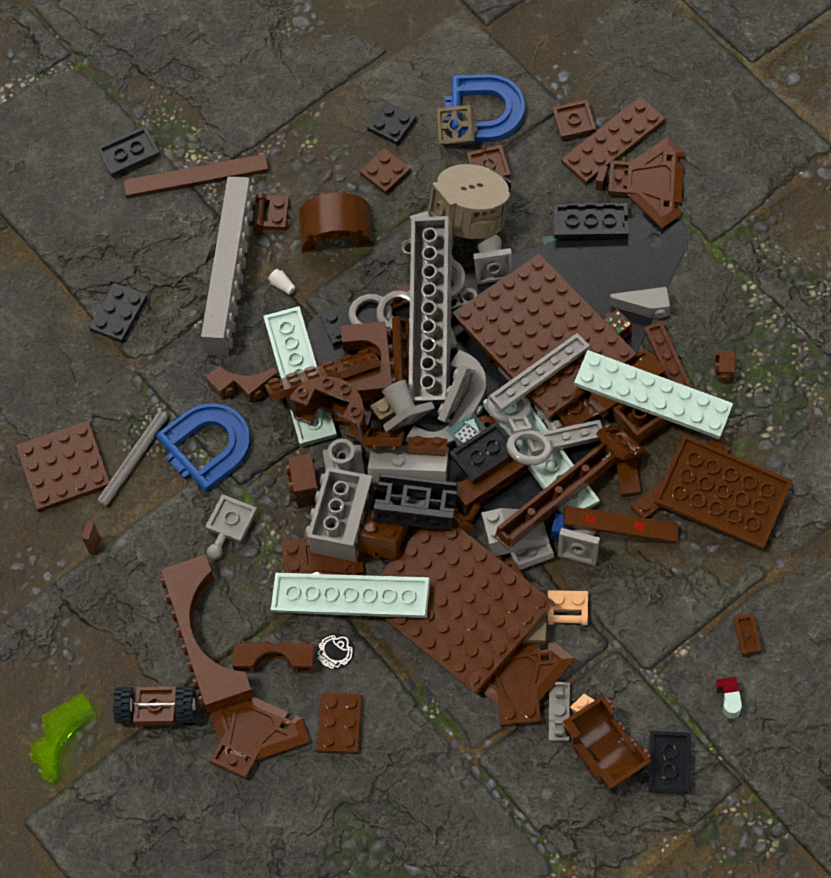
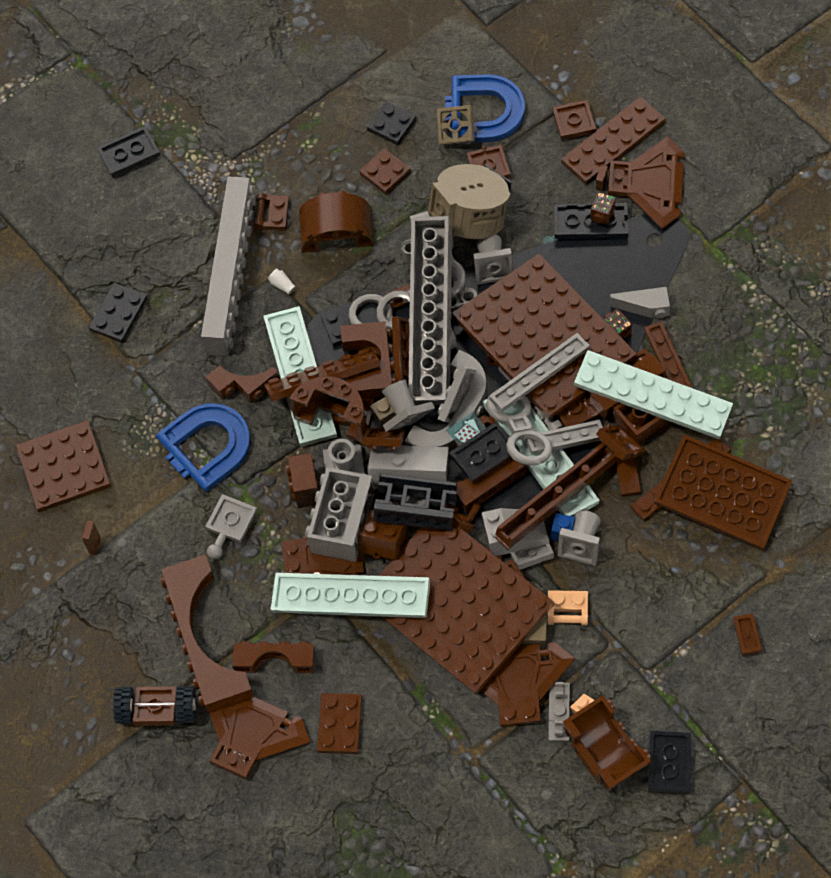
(58, 727): clear neon green arch -> none
(132, 458): light grey axle -> none
(195, 176): reddish brown tile -> none
(335, 651): black sticker -> none
(428, 446): reddish brown plate -> none
(602, 208): none -> brick
(620, 524): reddish brown tile -> none
(725, 365): reddish brown brick -> none
(731, 696): leg -> none

